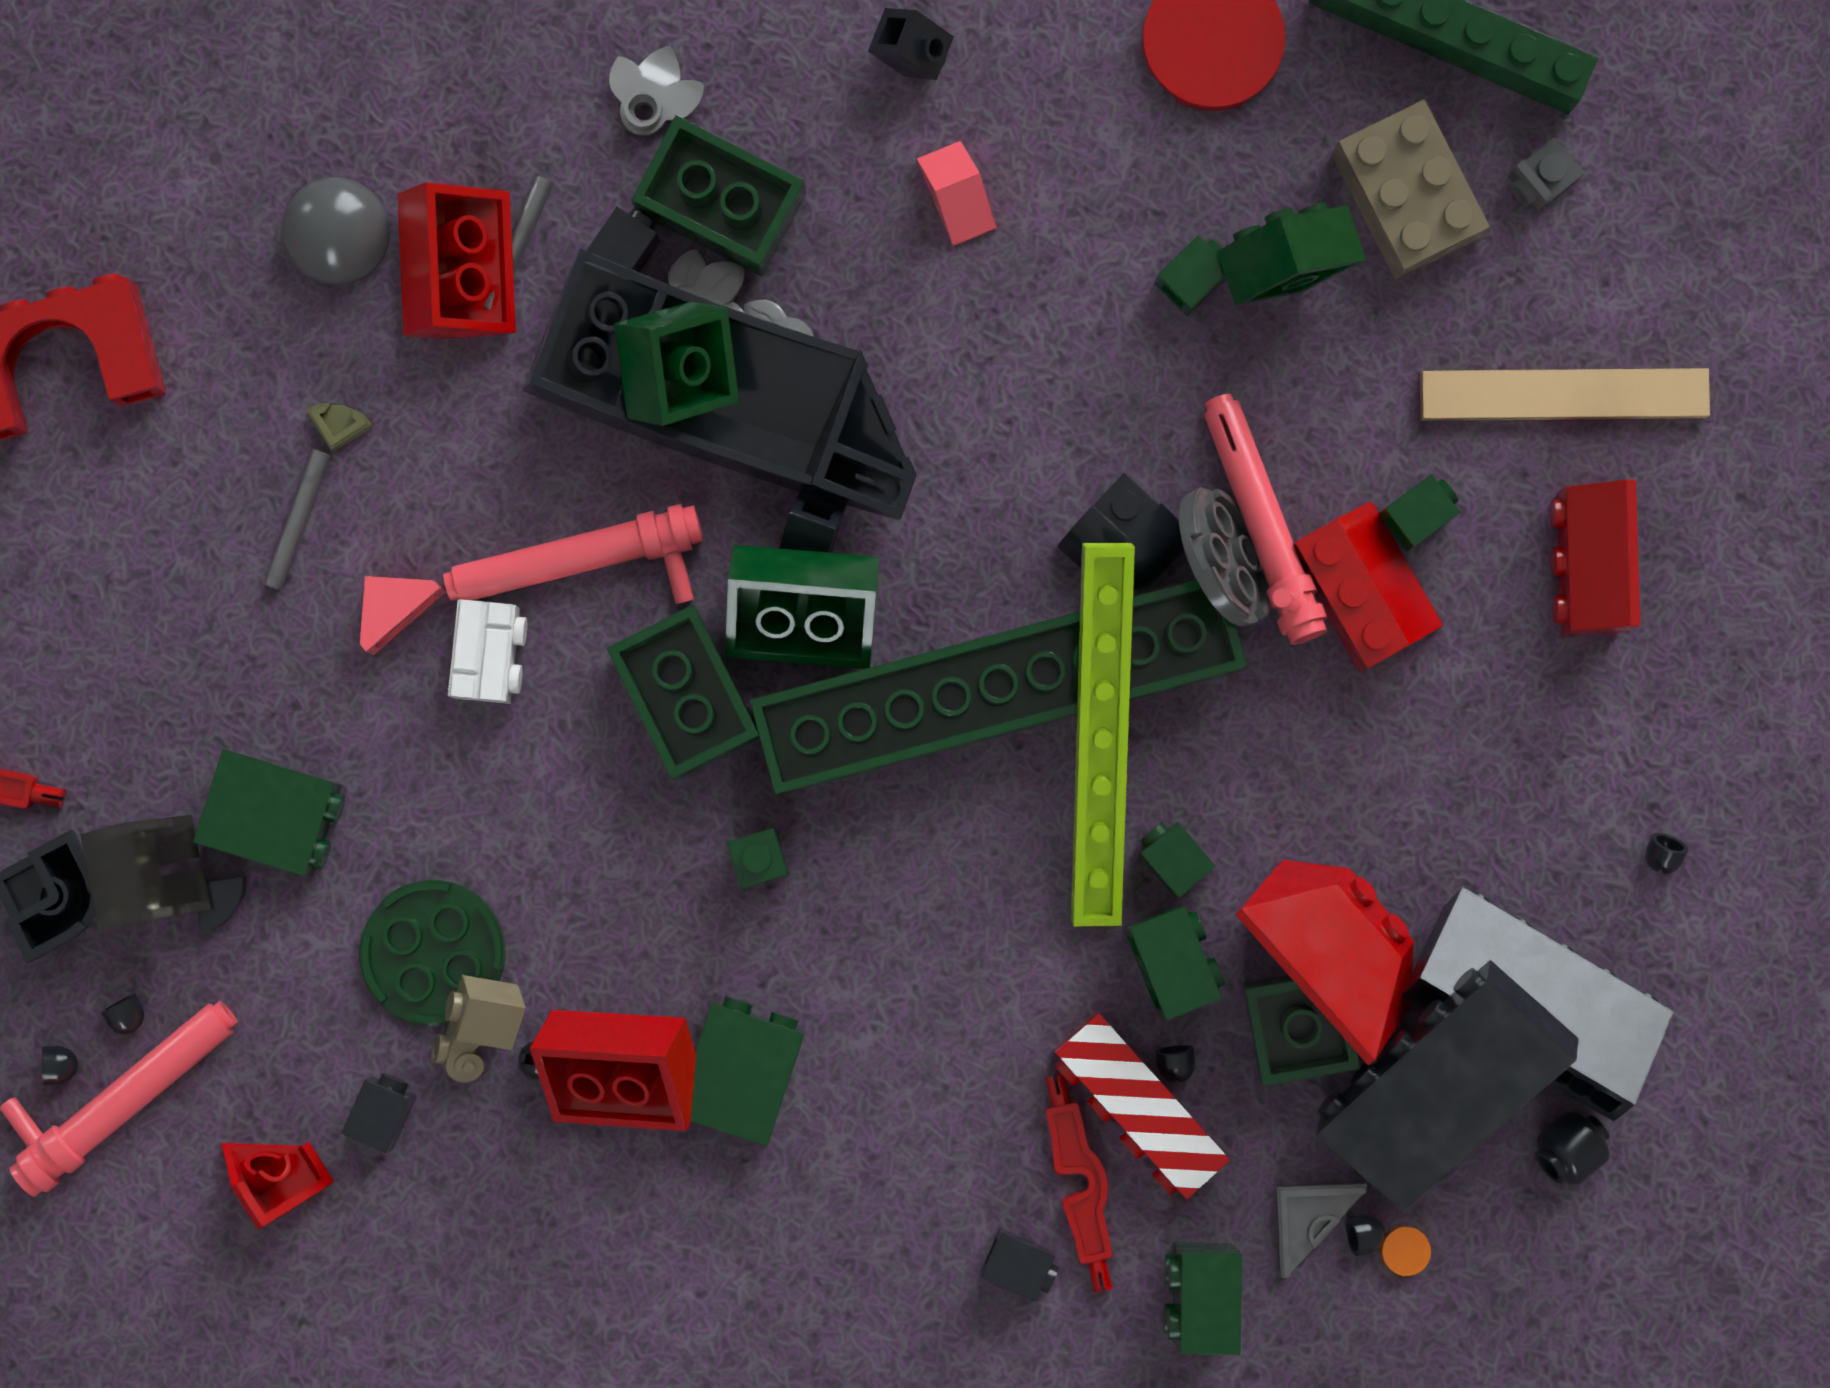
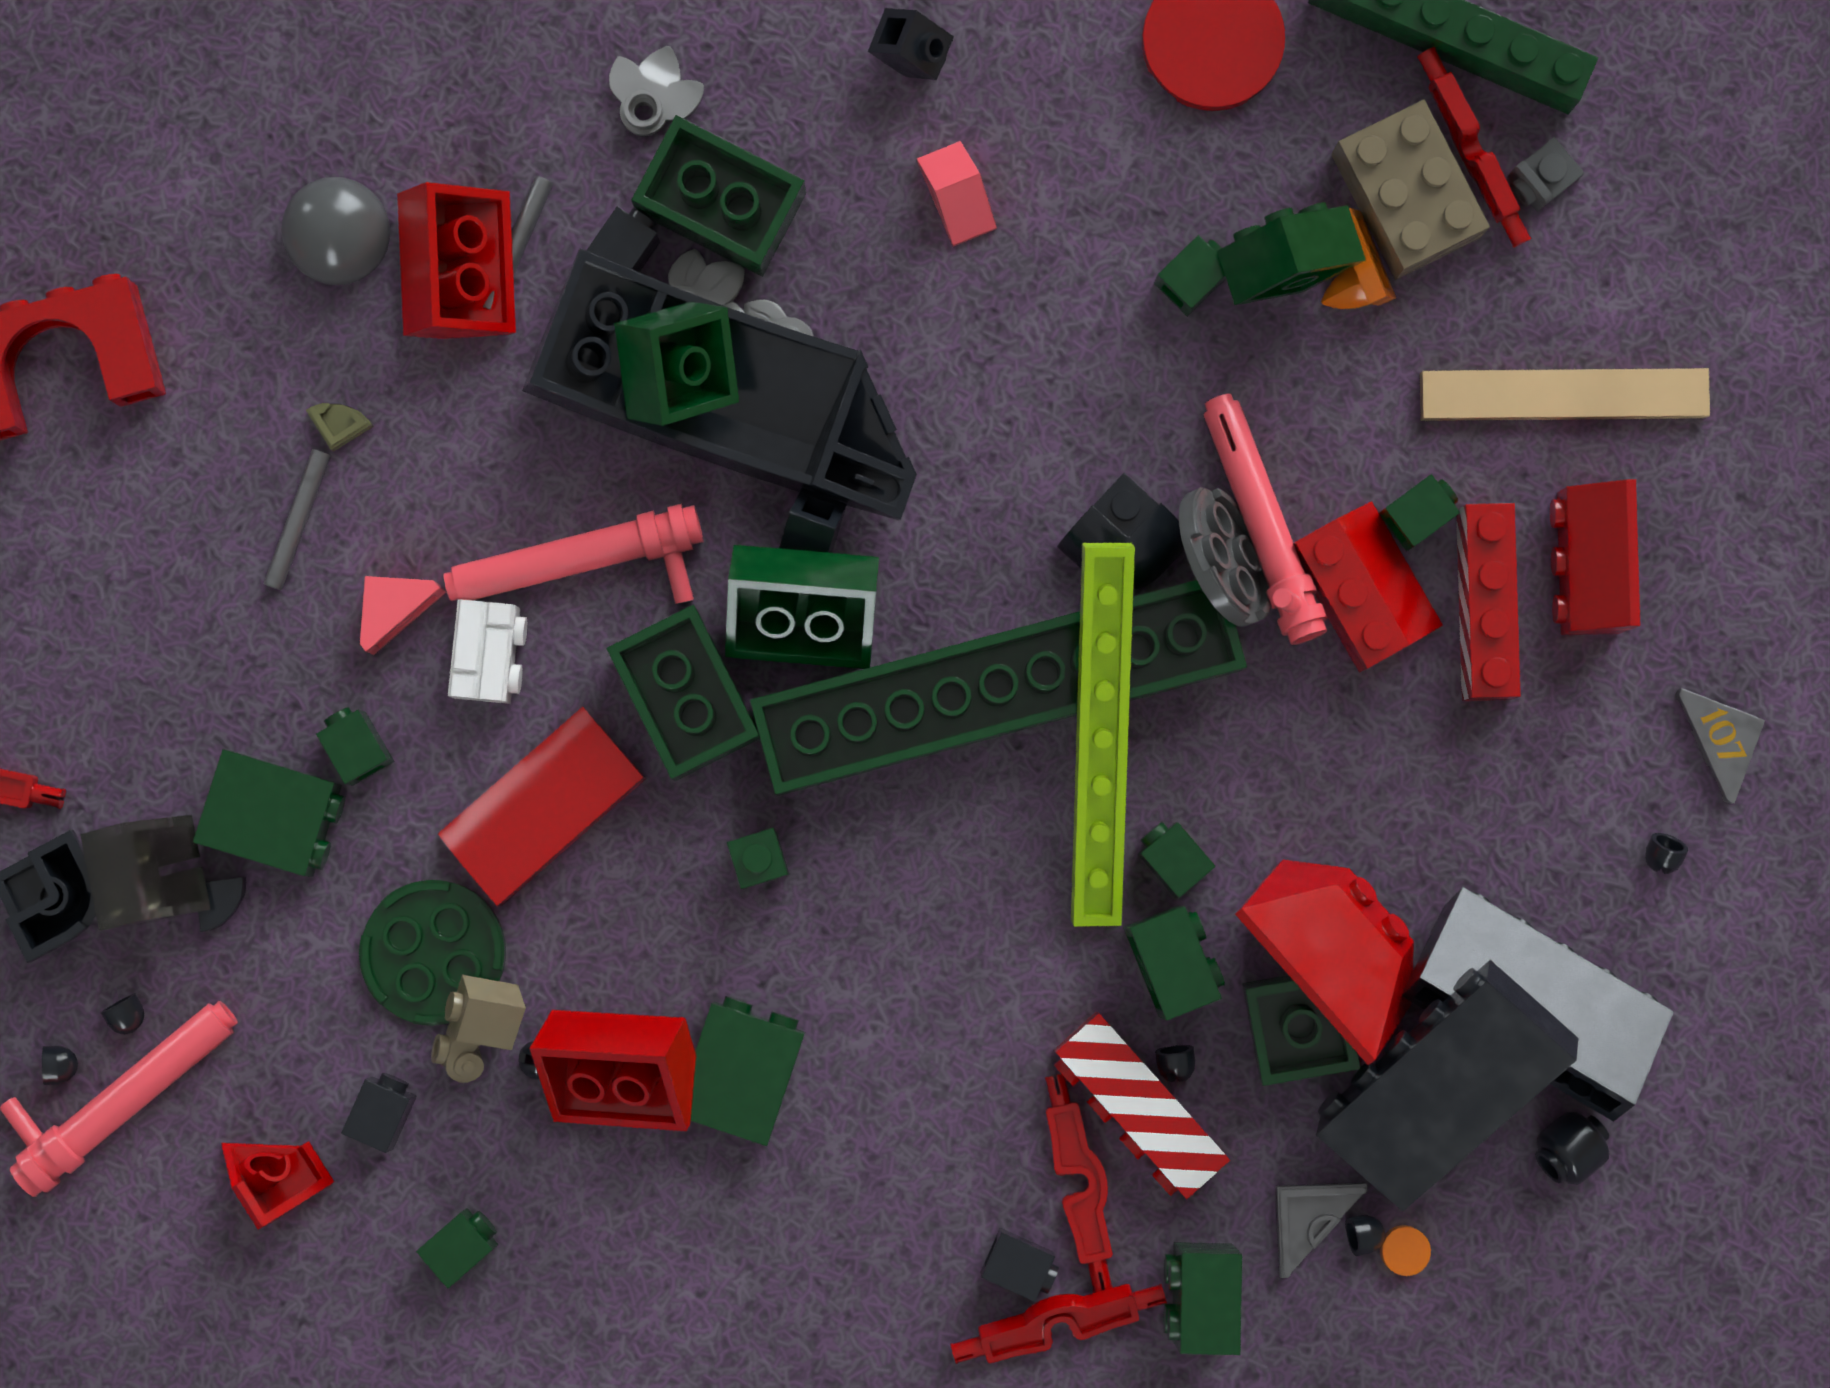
(354, 745): none -> dark green brick
(459, 1246): none -> dark green brick
(541, 807): none -> red slope
(1032, 1329): none -> red piece
(1363, 283): none -> orange tile
(1464, 133): none -> red piece
(1488, 602): none -> red brick
(1724, 738): none -> flat silver tile

